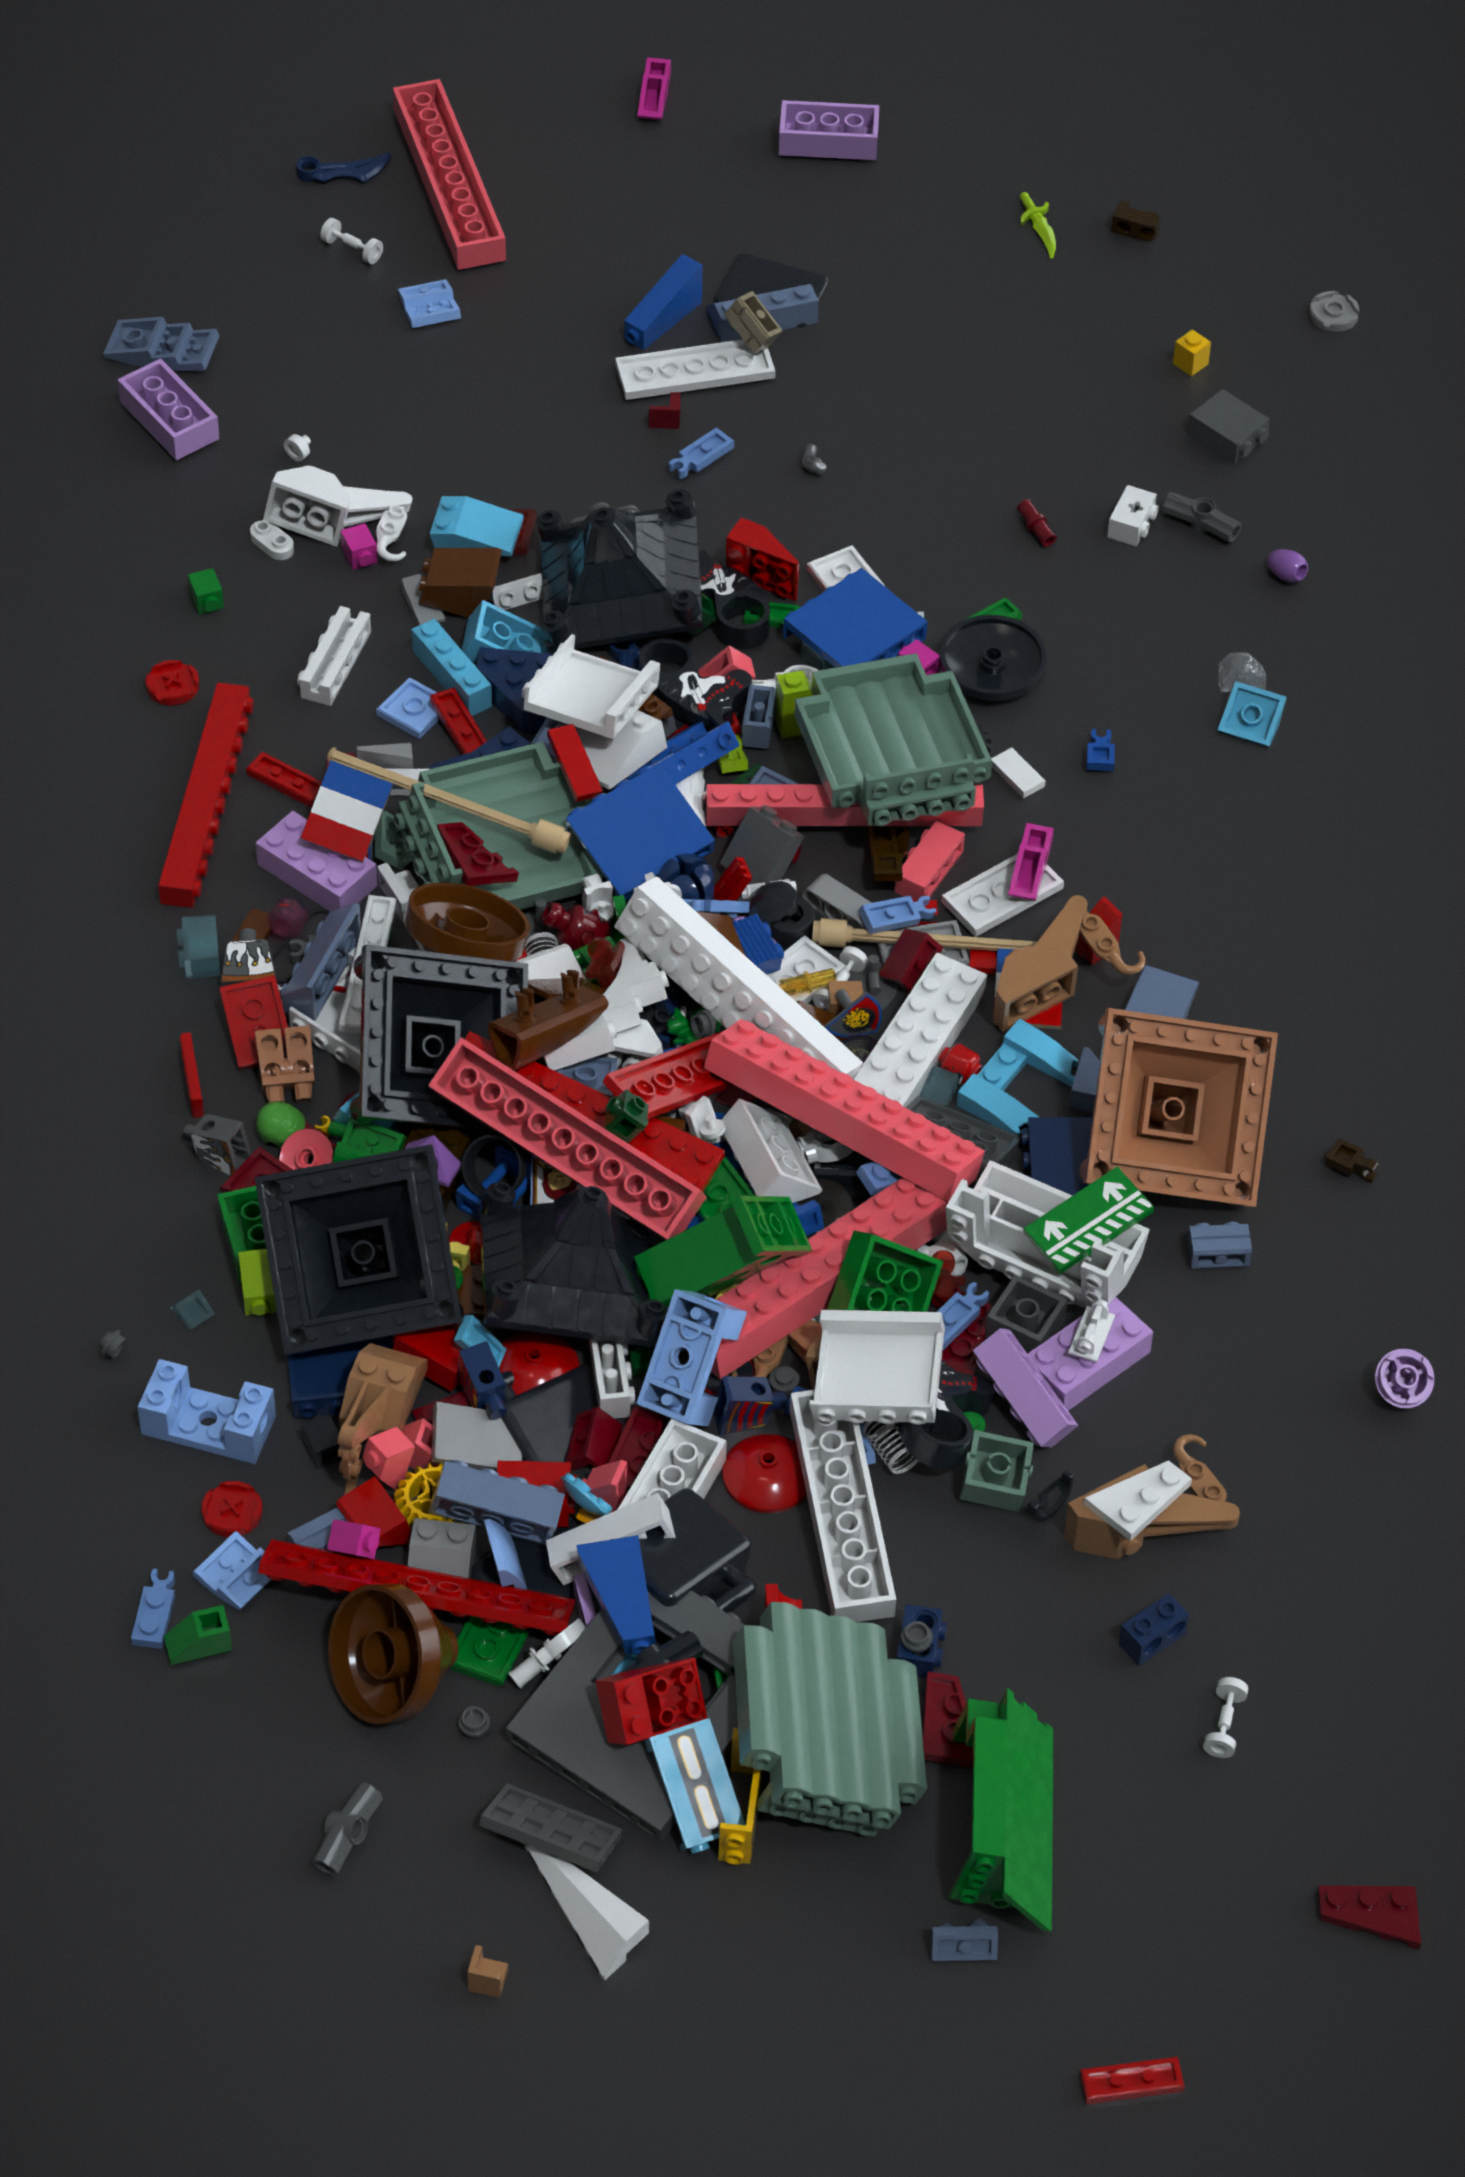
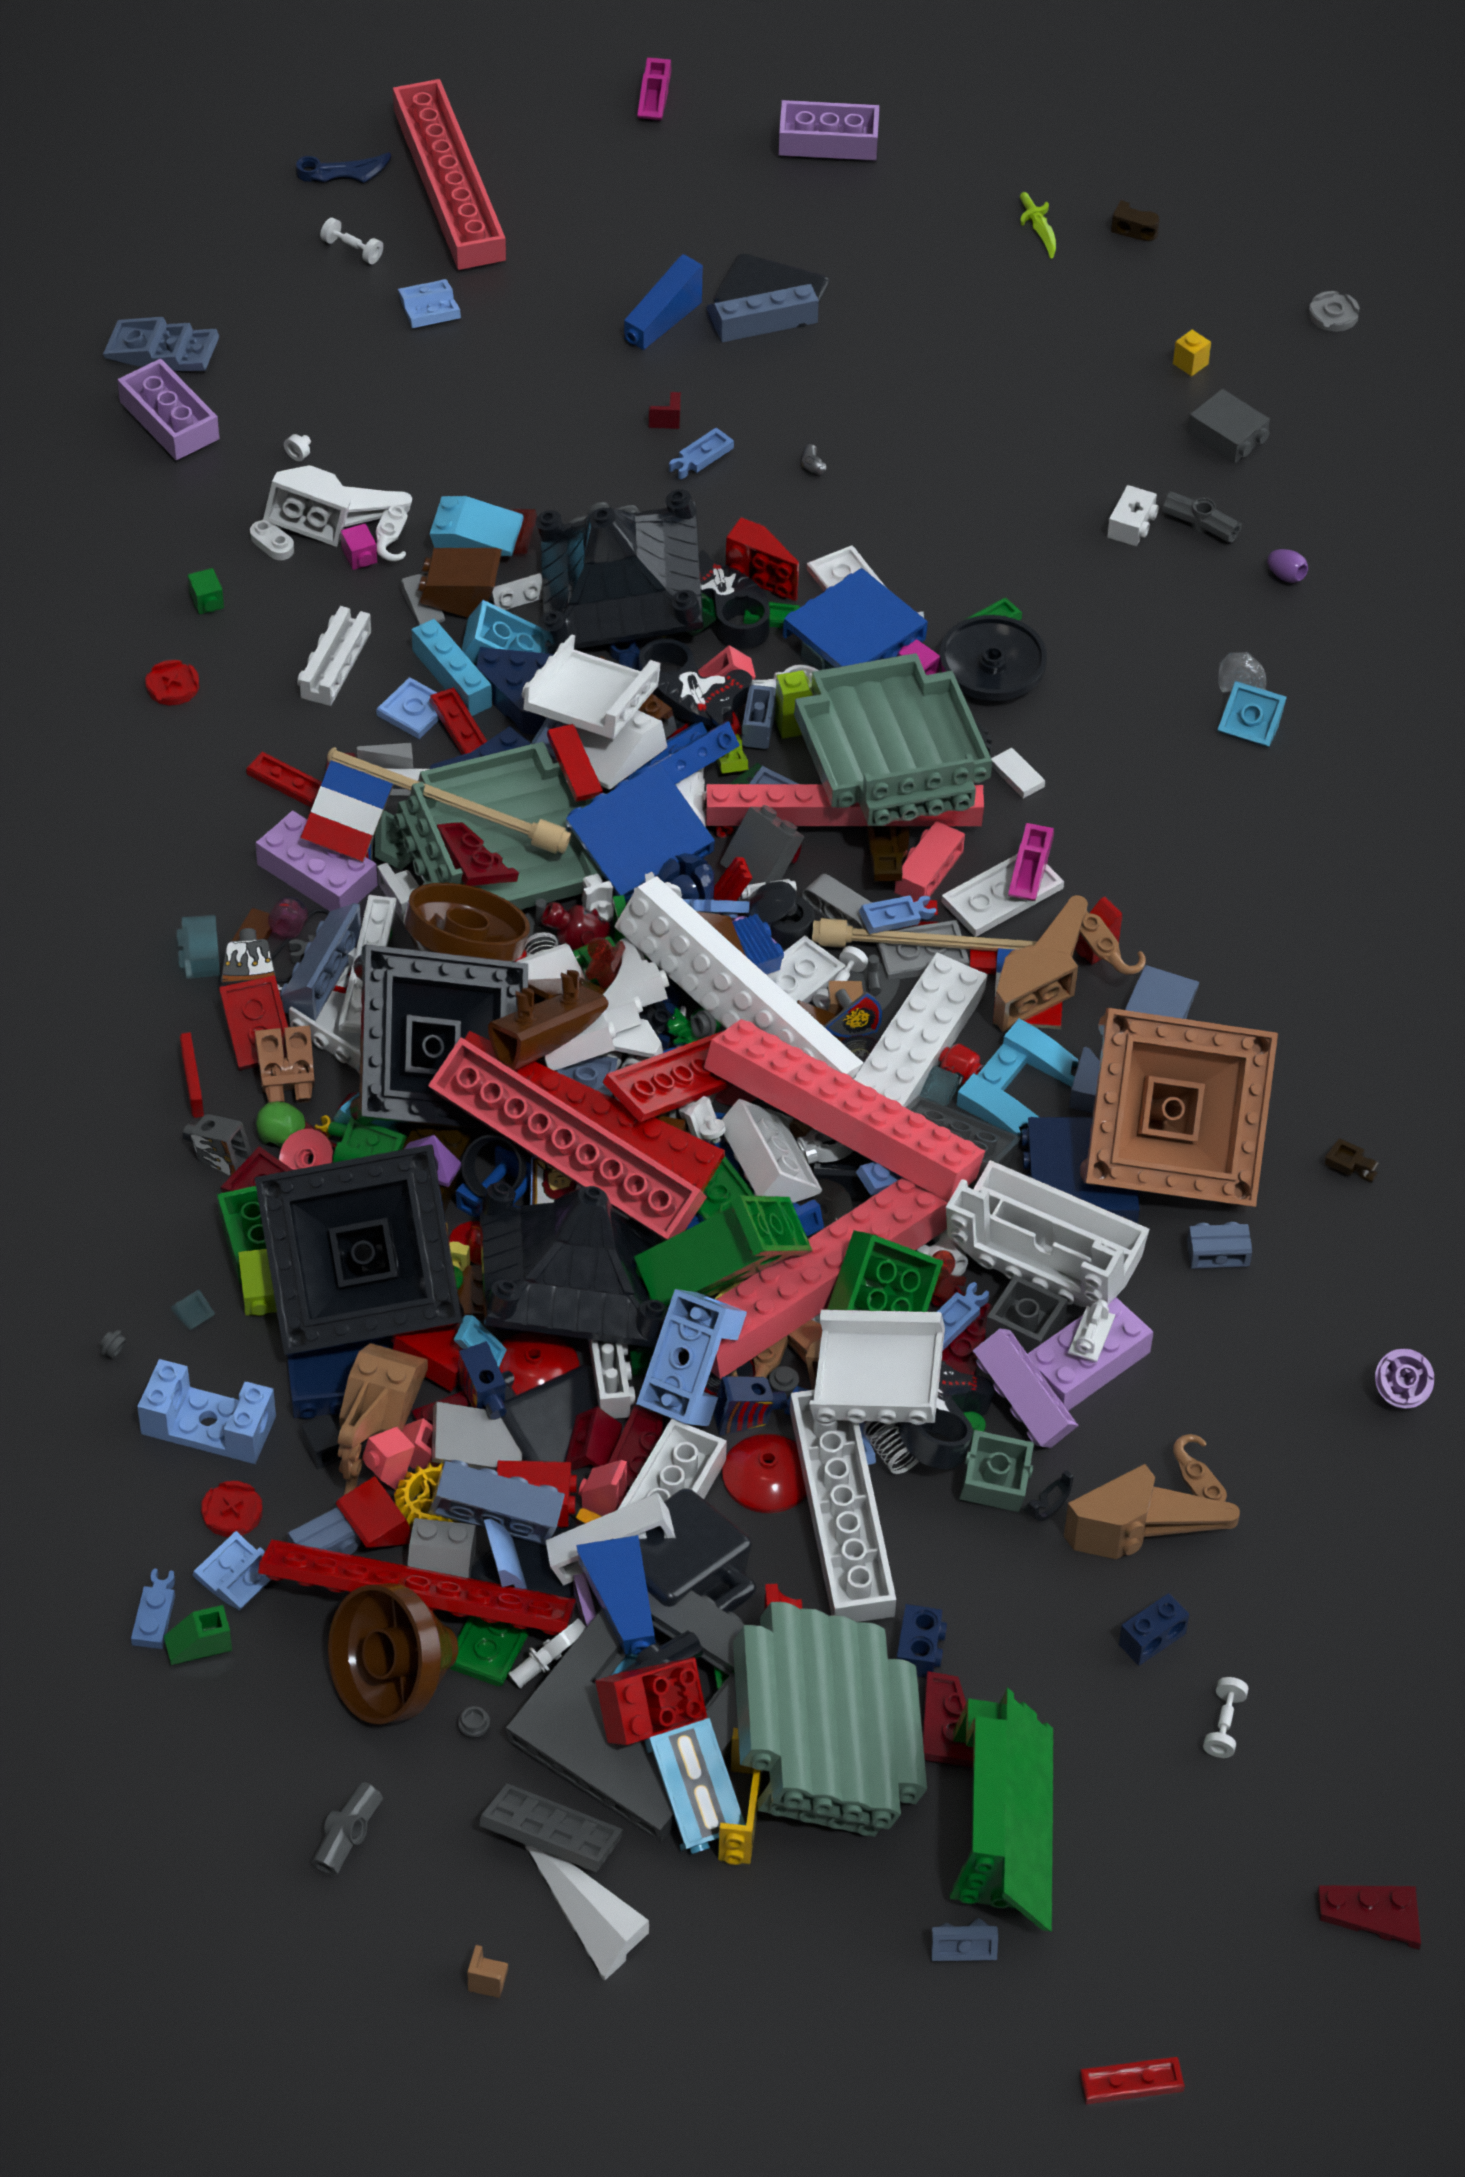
(205, 795): red brick -> none
(353, 1539): dark pink brick -> none
(581, 1494): medium azure dish -> none
(626, 1115): dark green brick -> none
(692, 369): white plate -> none
(753, 322): dark tan brick -> none
(807, 982): clear yellow axle -> none
(910, 958): dark red panel -> none
(916, 1636): dark grey plate -> none
(1036, 523): dark red pin -> none
(1098, 1210): green tile -> none
(1100, 752): blue plate -> none
(1139, 1499): white wing -> none

